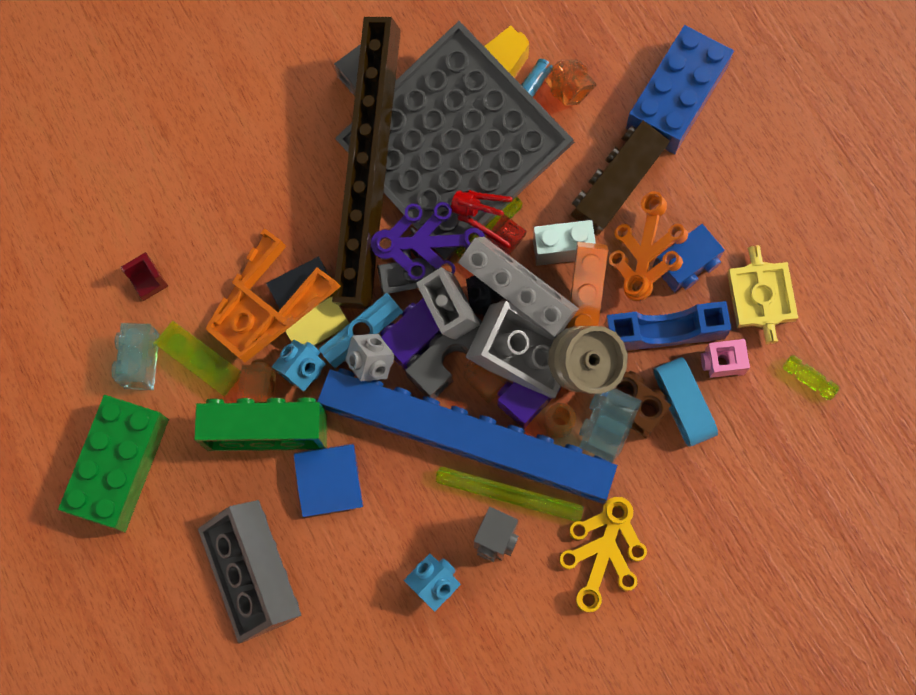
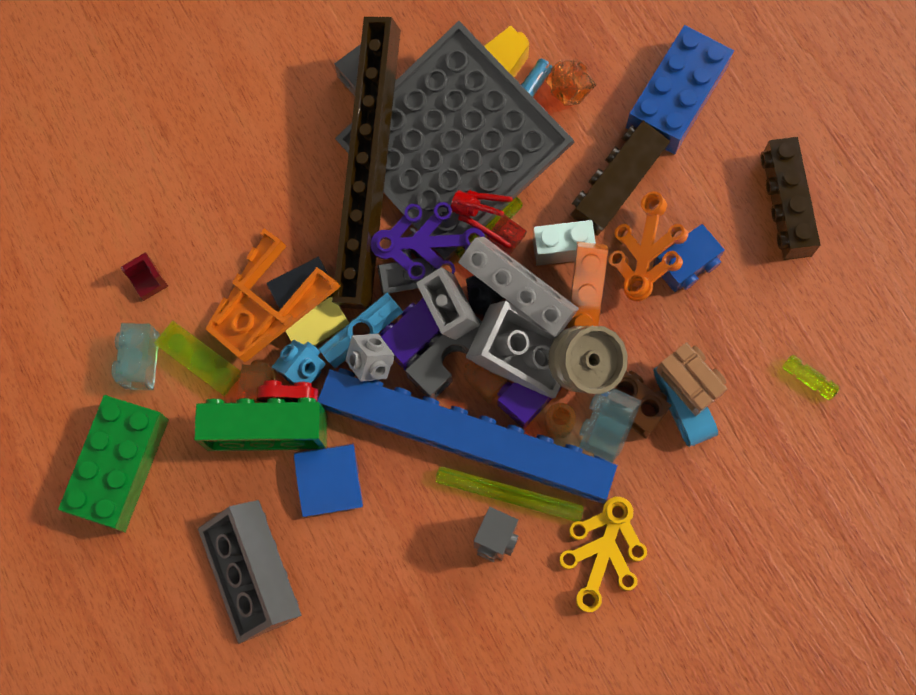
(275, 389): none -> red plate
(433, 581): dark azure brick -> none
(692, 378): none -> medium nougat brick
(693, 325): blue arch -> none
(732, 351): bright pink brick -> none
(762, 295): light yellow plate -> none
(790, 198): none -> dark brown brick

